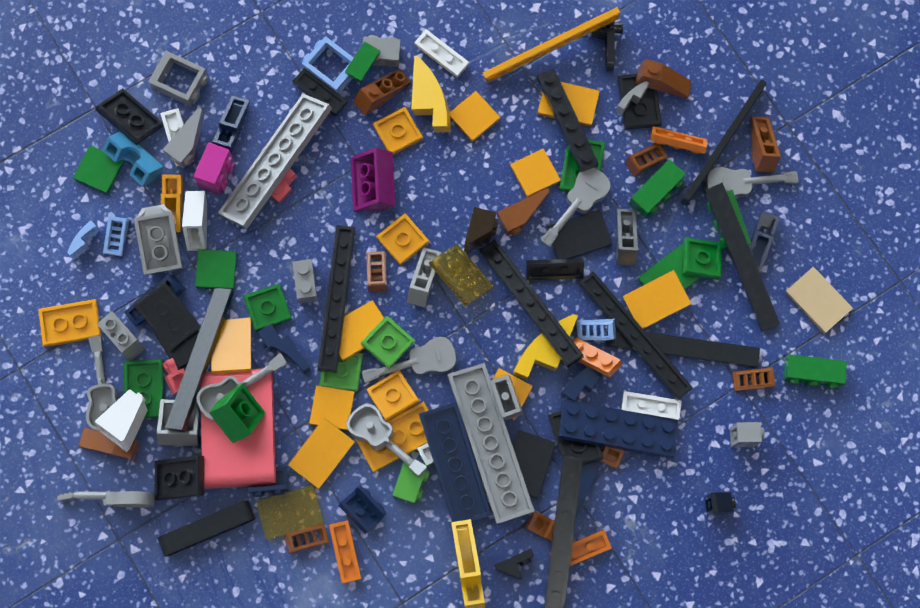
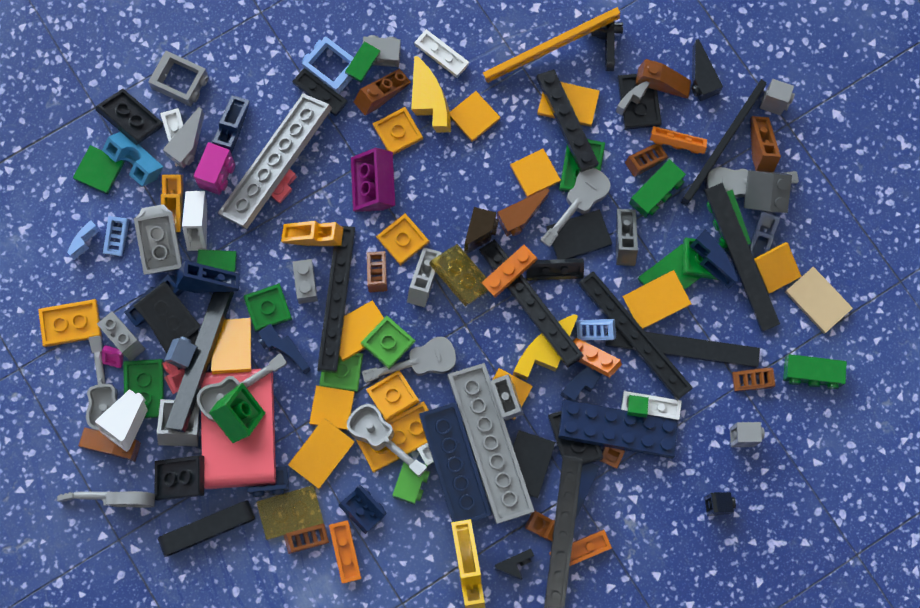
(112, 356): none -> dark pink tile
(180, 352): none -> sand blue brick
(204, 278): none -> dark blue slope
(312, 234): none -> light orange slope
(509, 271): none -> orange plate
(637, 406): none -> green tile
(704, 77): none -> black slope
(715, 258): none -> dark blue slope
(768, 191): none -> dark grey slope
(777, 97): none -> light grey brick
(777, 267): none -> light orange tile

